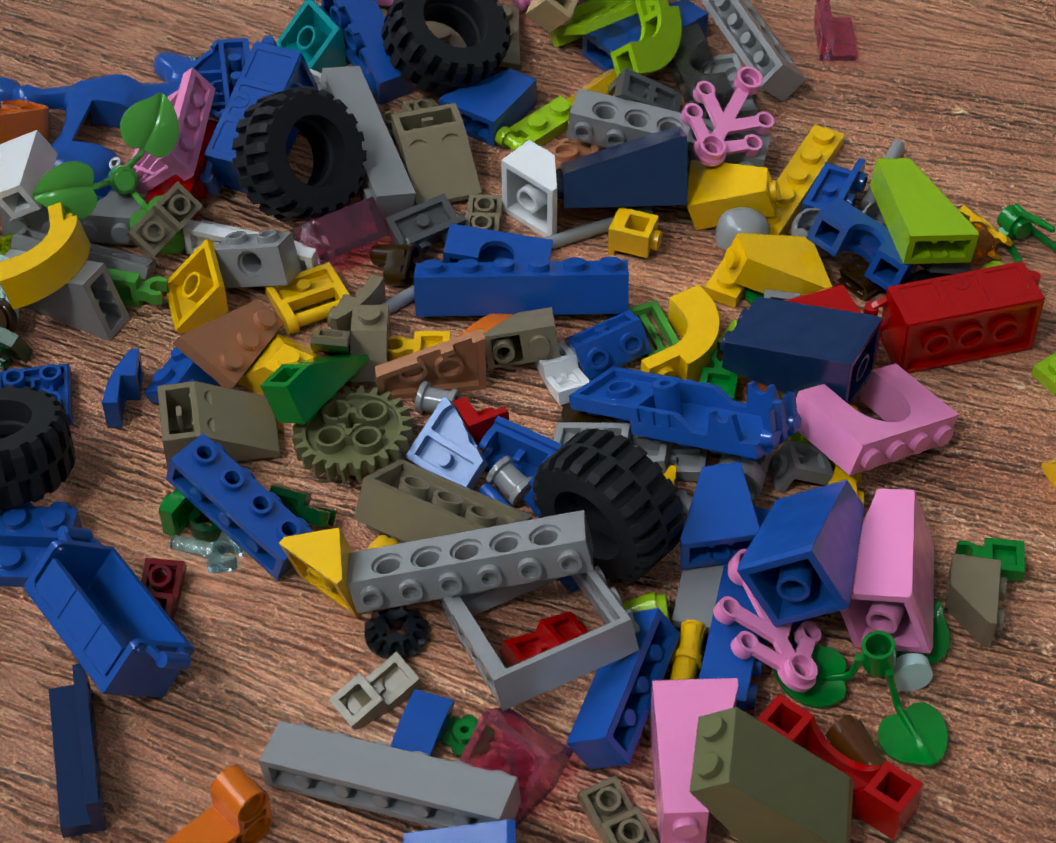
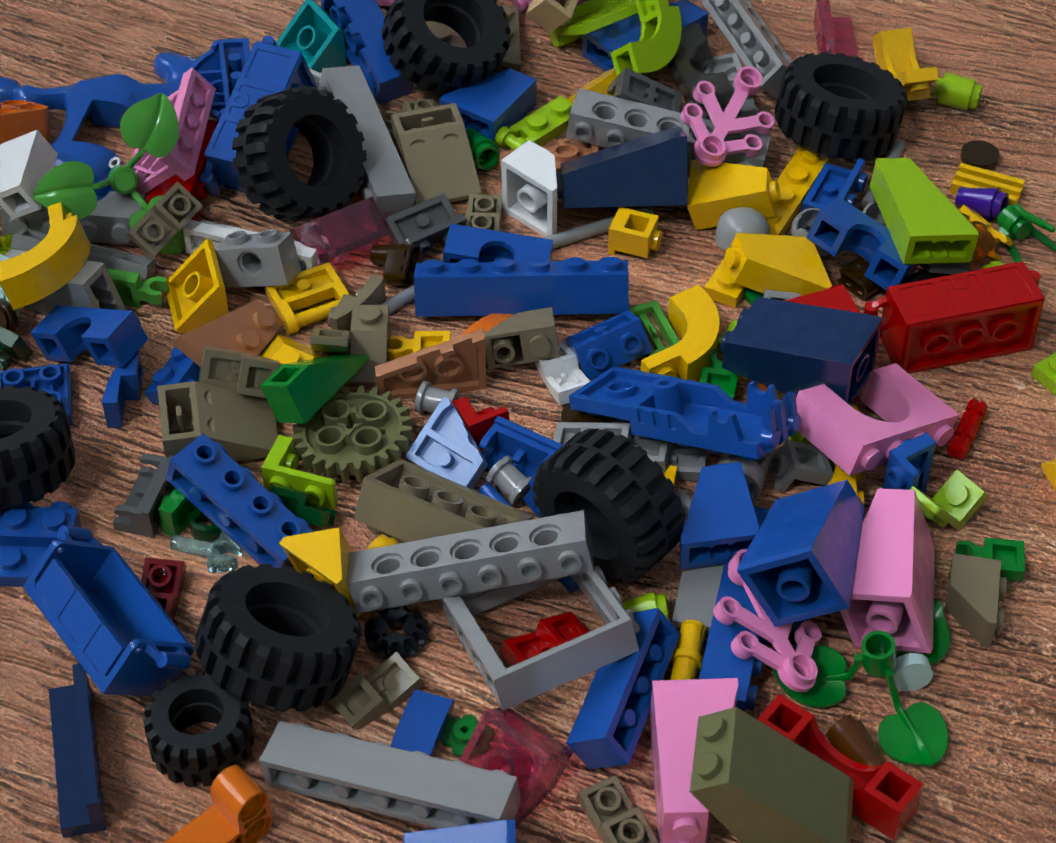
(107, 334): none -> blue arch
(141, 511): none -> dark grey hinge
(201, 755): none -> black tyre
(236, 370): none -> dark tan slope
(277, 637): none -> black tyre
(281, 469): none -> lime bracket
(484, 150): none -> green cone
(840, 106): none -> black tyre
(896, 53): none -> yellow arch
(910, 464): none -> blue bracket
(953, 502): none -> lime bracket
(958, 92): none -> lime brick
(967, 429): none -> red axle
(976, 177): none -> yellow tile
(980, 154): none -> dark brown piece
(985, 201): none -> dark purple cone

